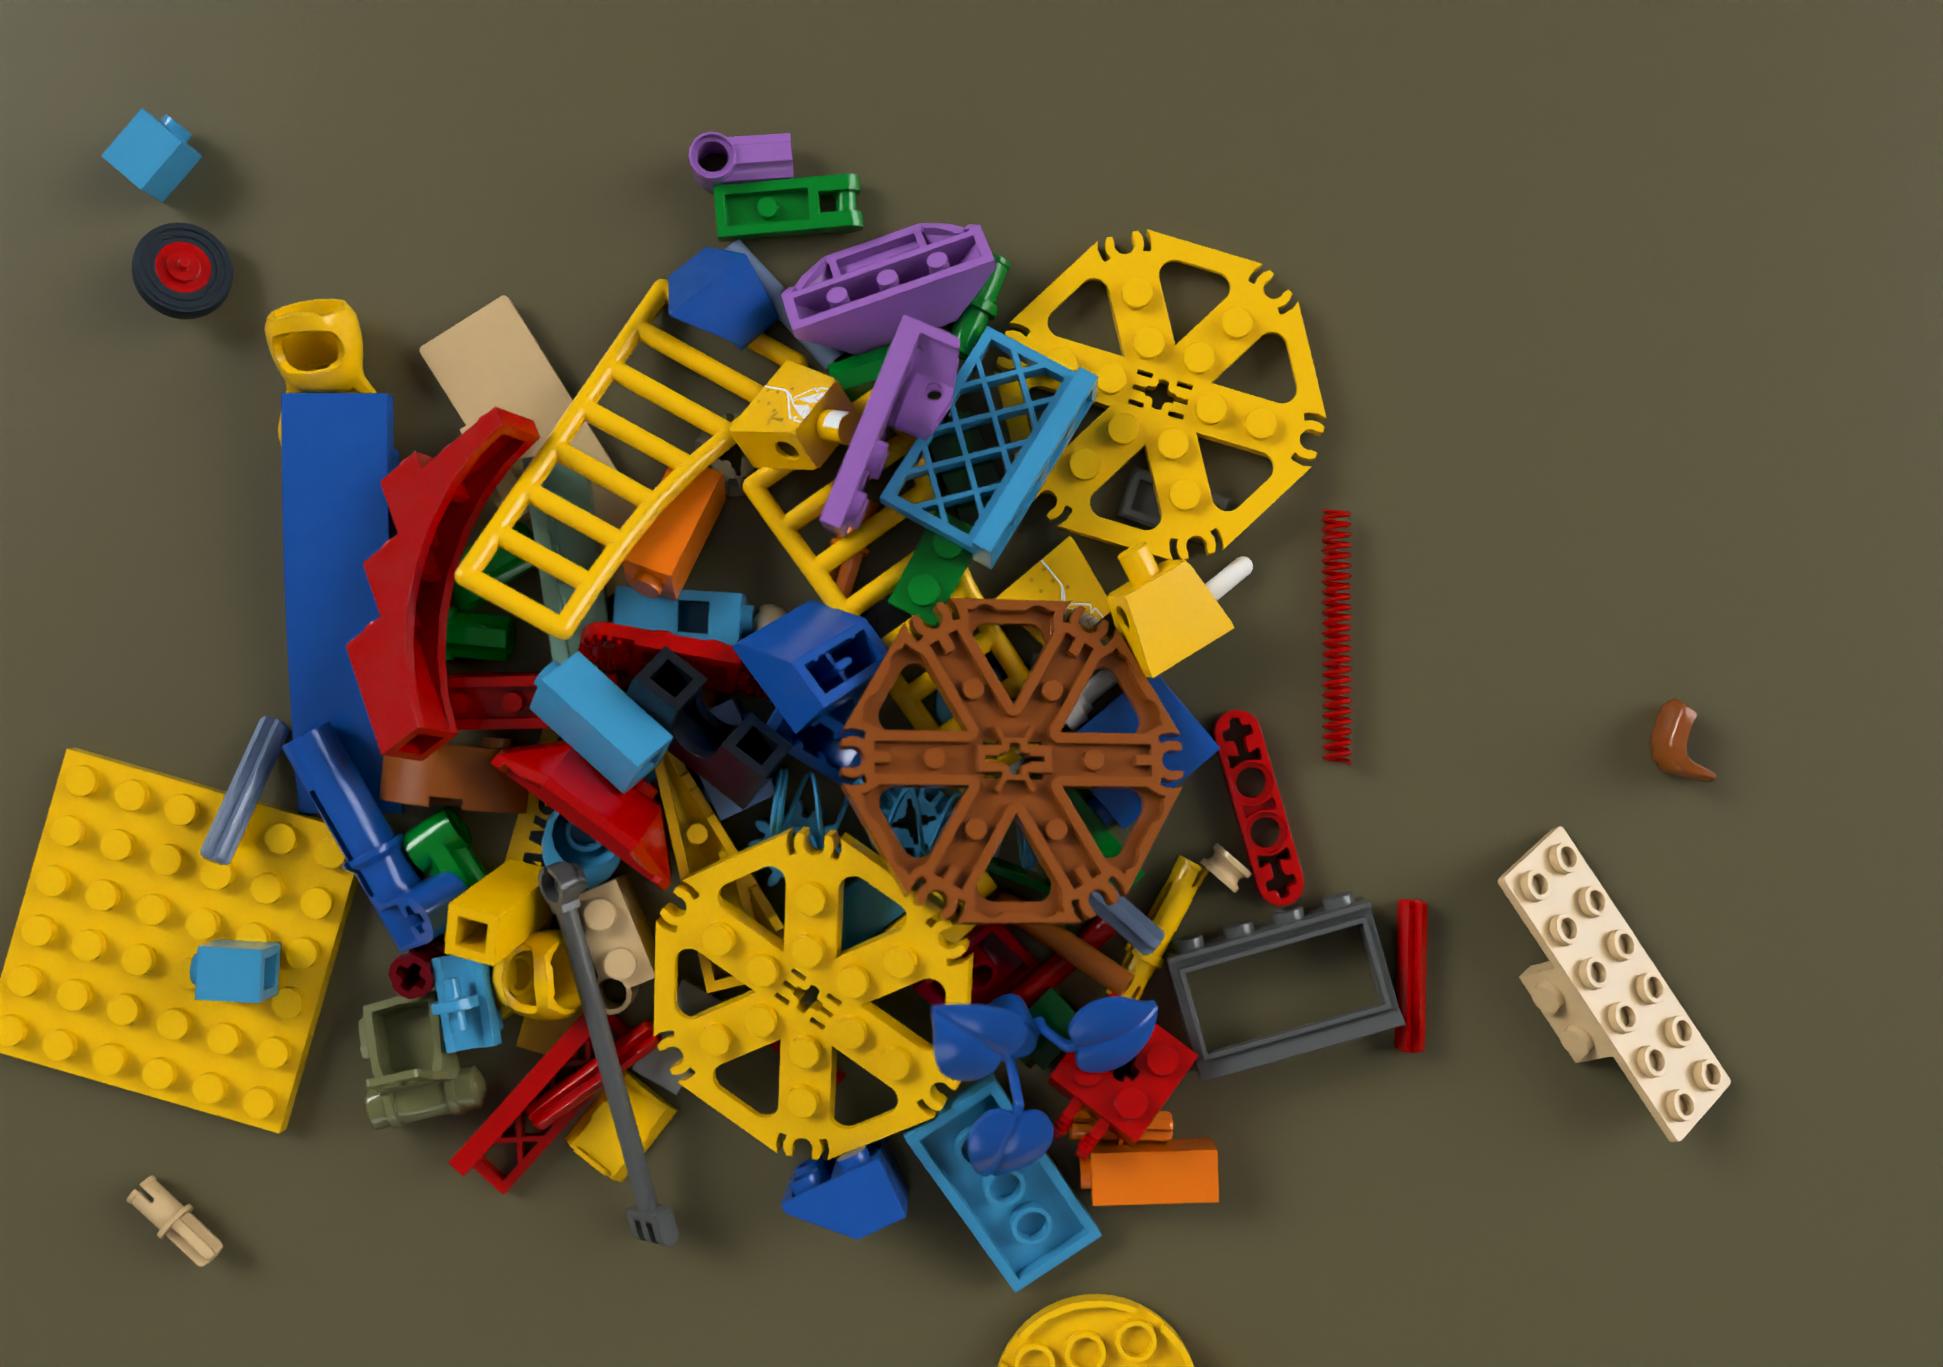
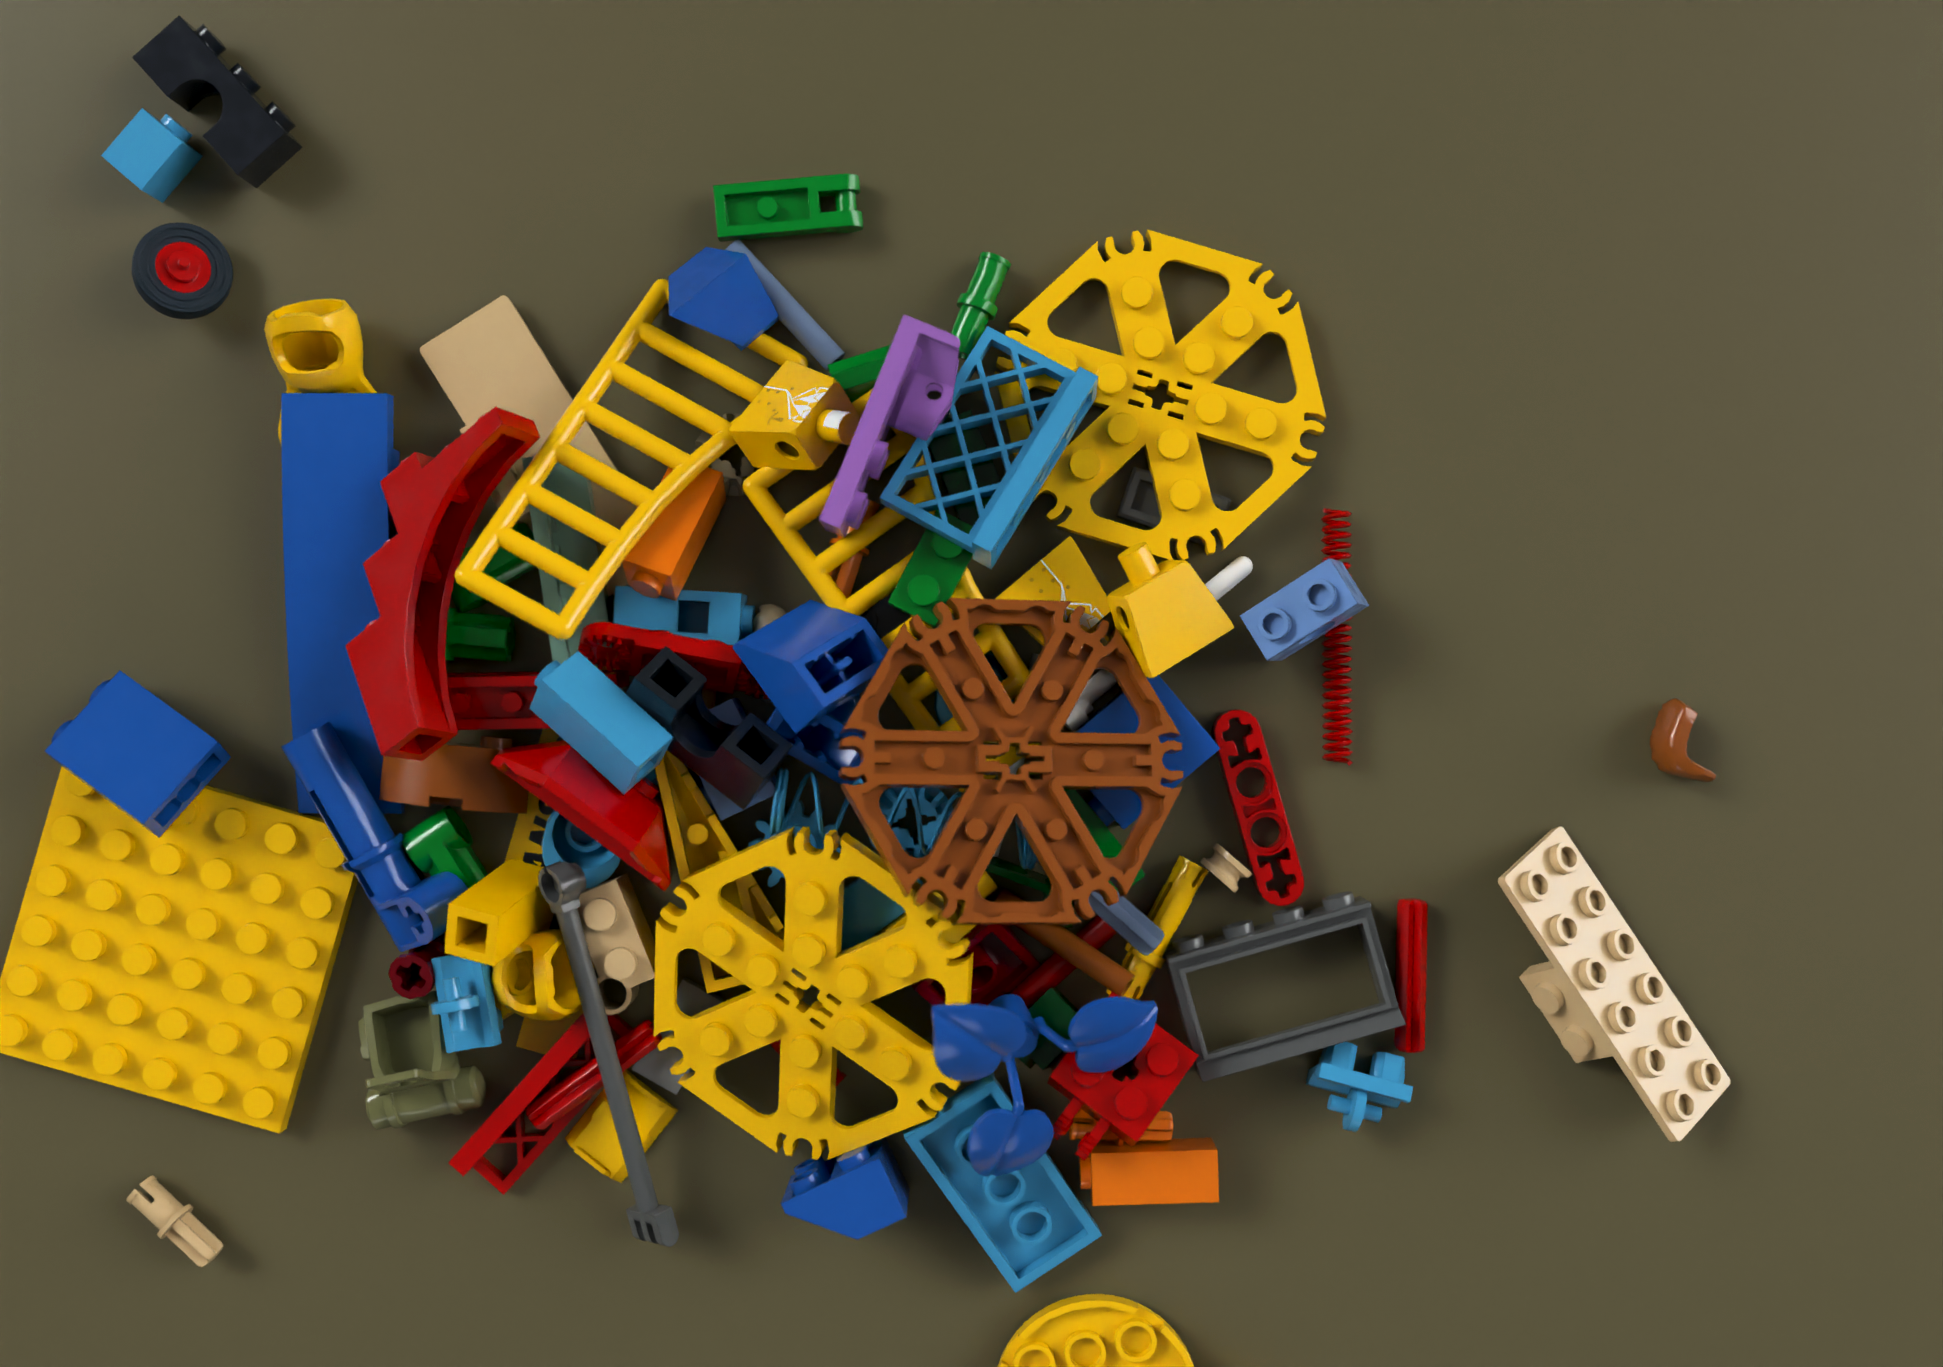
(138, 753): none -> blue brick
(190, 68): none -> black arch
(236, 971): dark azure brick -> none
(244, 791): sand blue axle -> none
(748, 157): medium lavender piece -> none
(862, 292): medium lavender wedge -> none
(1304, 610): none -> medium blue brick
(1381, 1086): none -> dark azure hips

